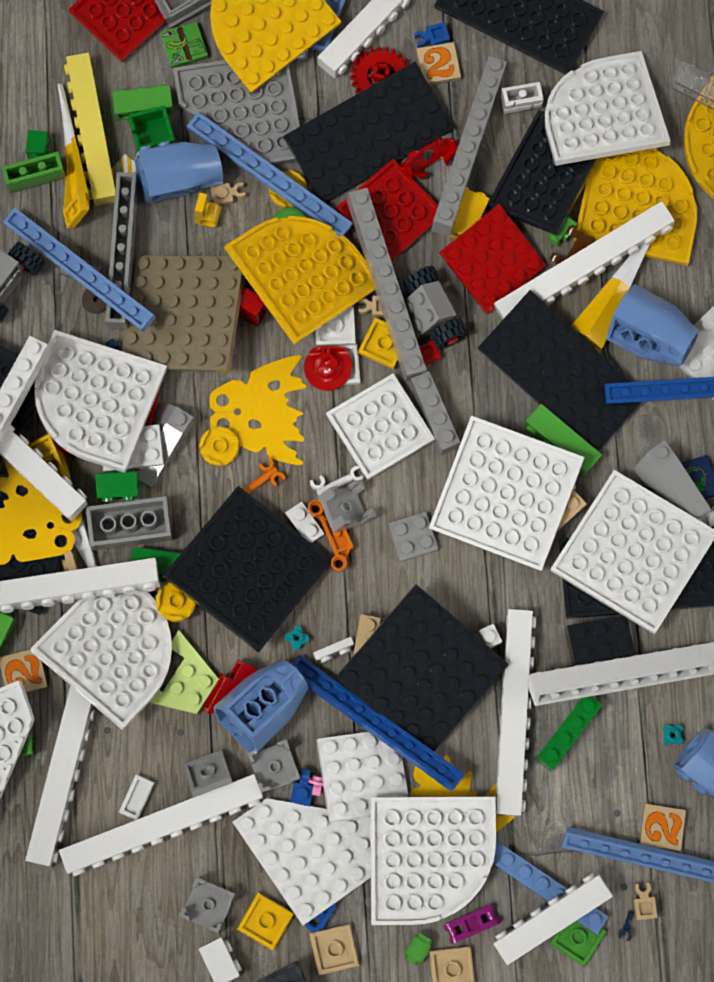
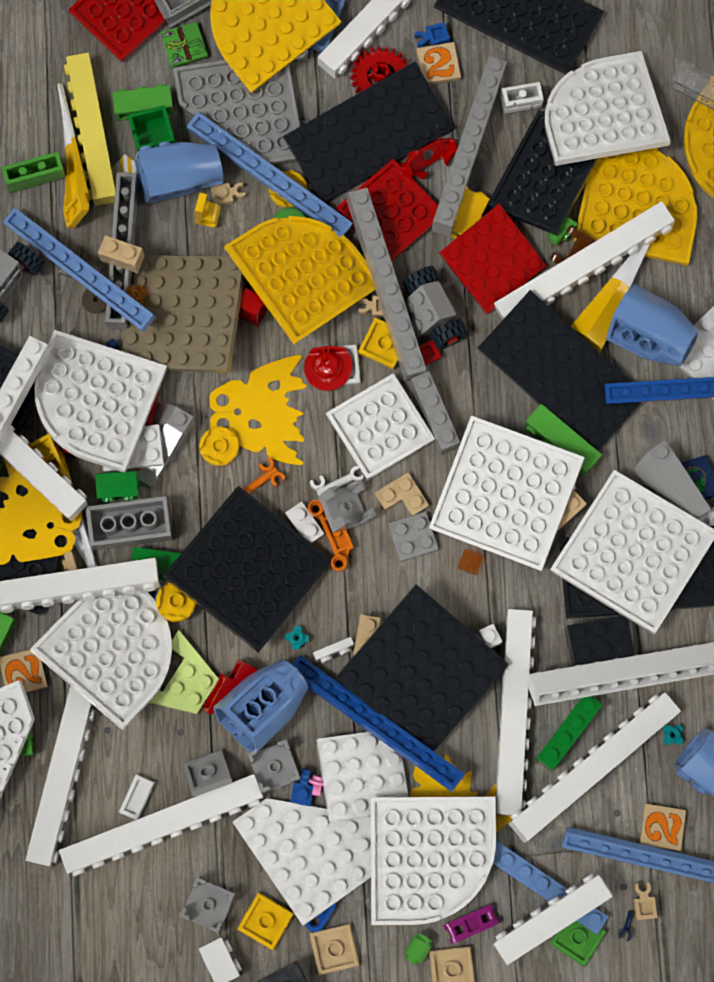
(37, 143): green brick -> none
(121, 254): none -> tan brick
(137, 293): none -> clear orange plate
(338, 331): white plate -> none
(402, 490): none -> tan plate
(470, 562): none -> clear orange plate
(594, 767): none -> white brick

